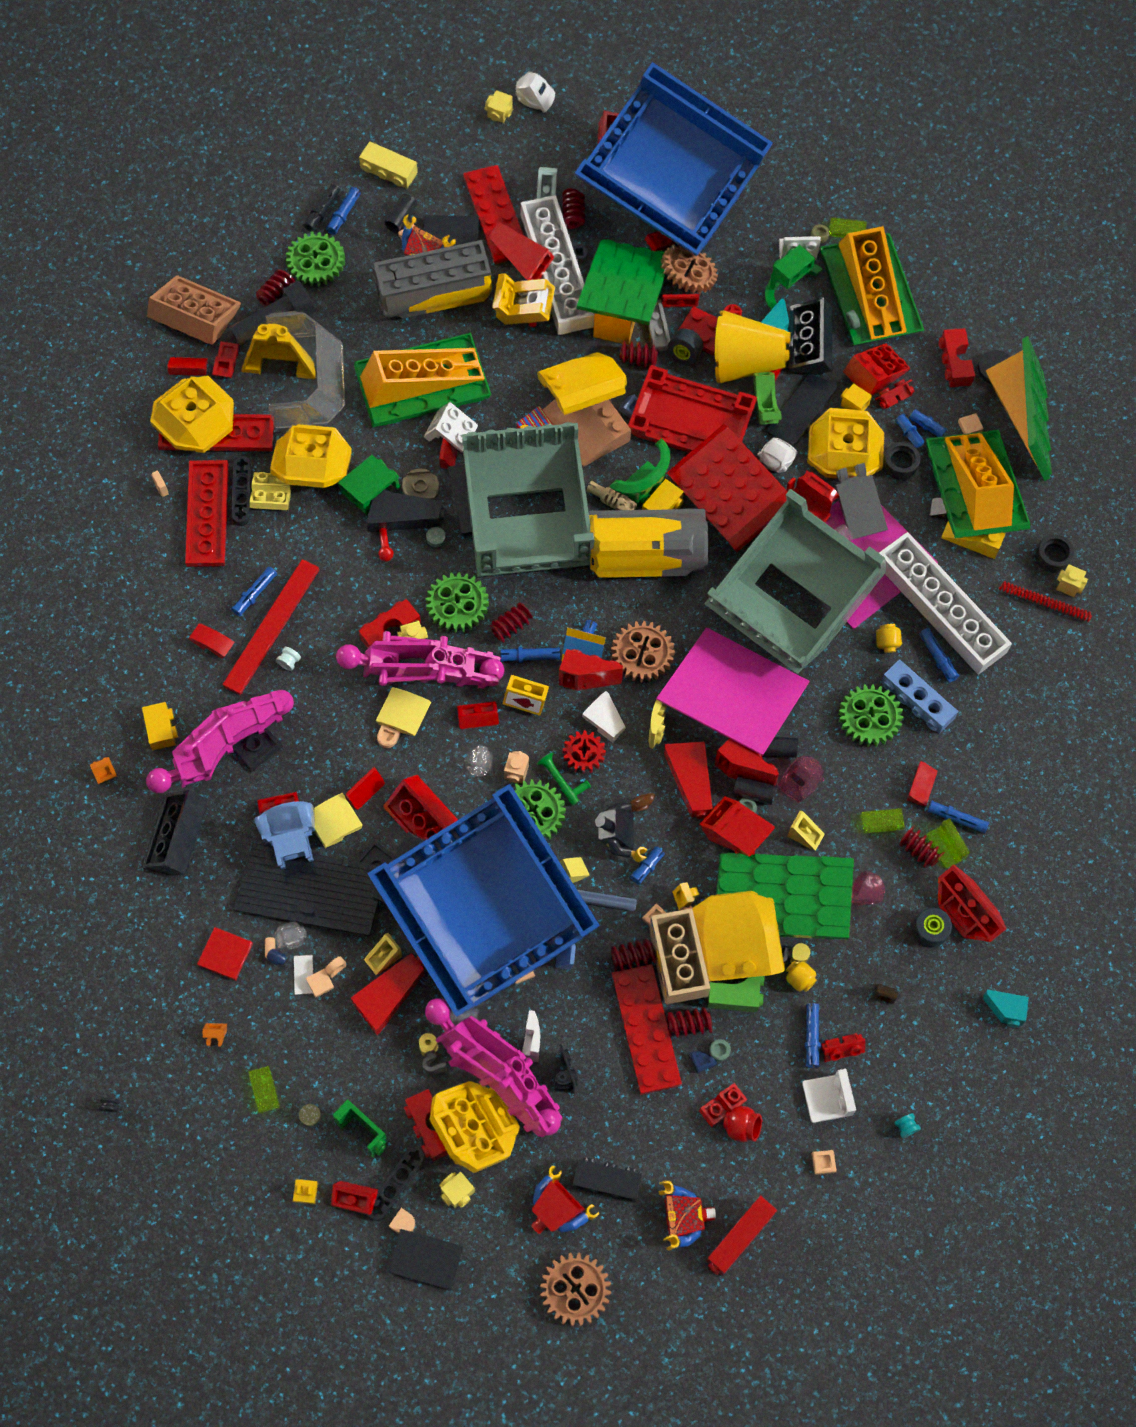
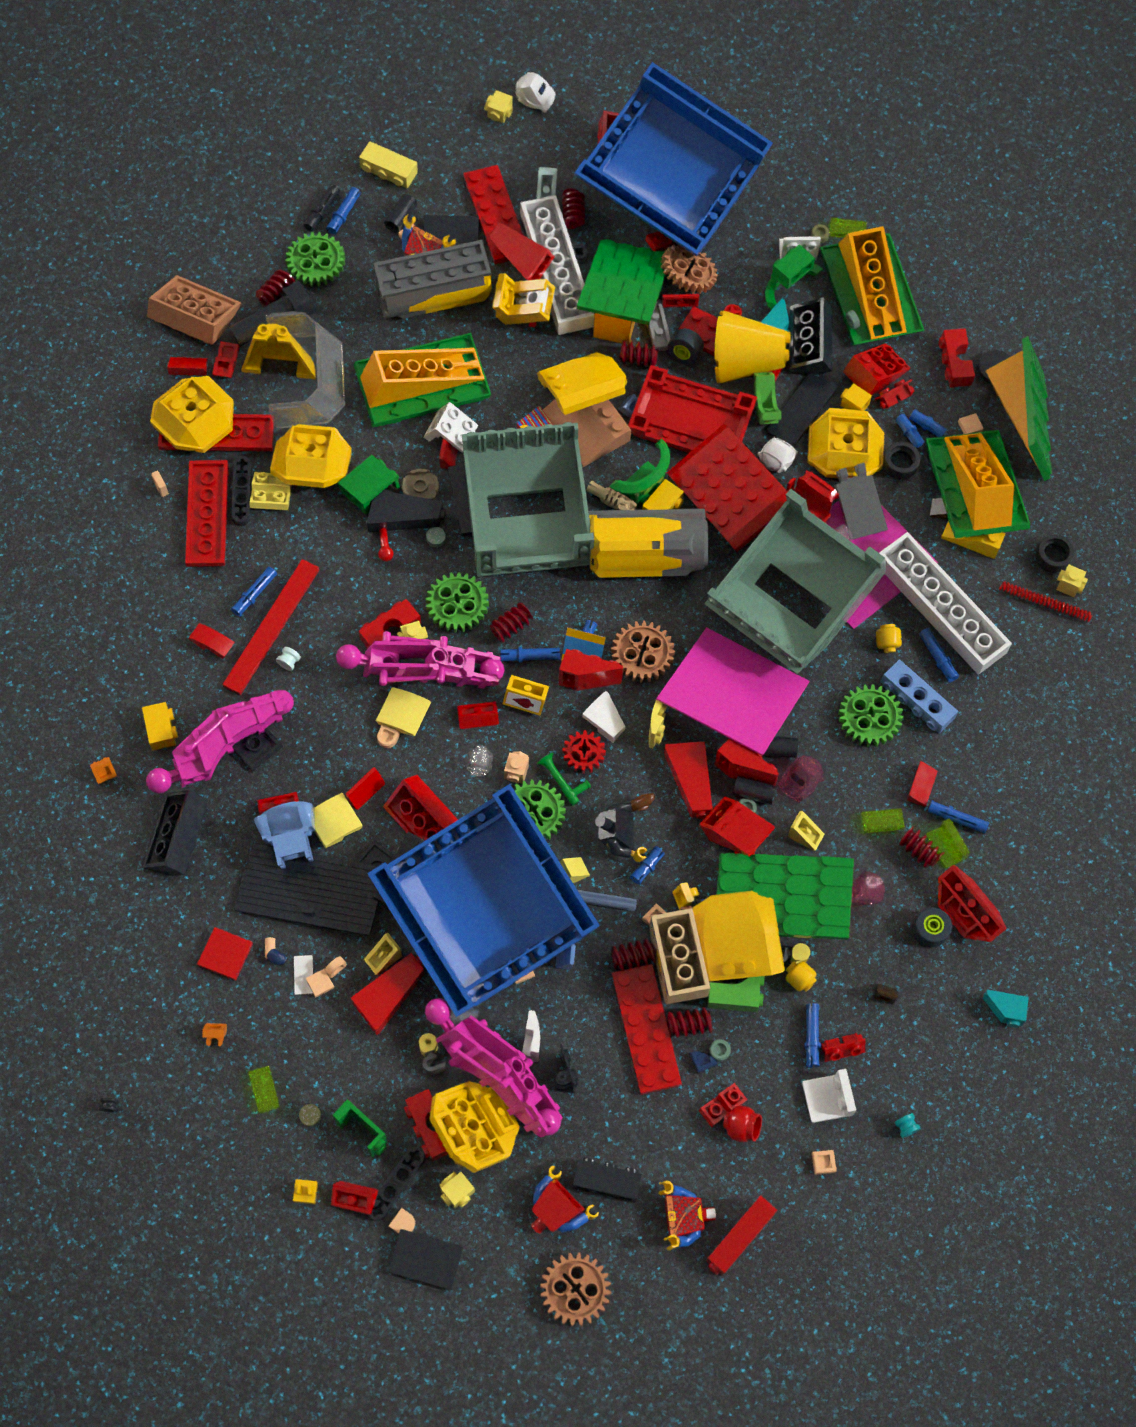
(290, 936): clear head -> none

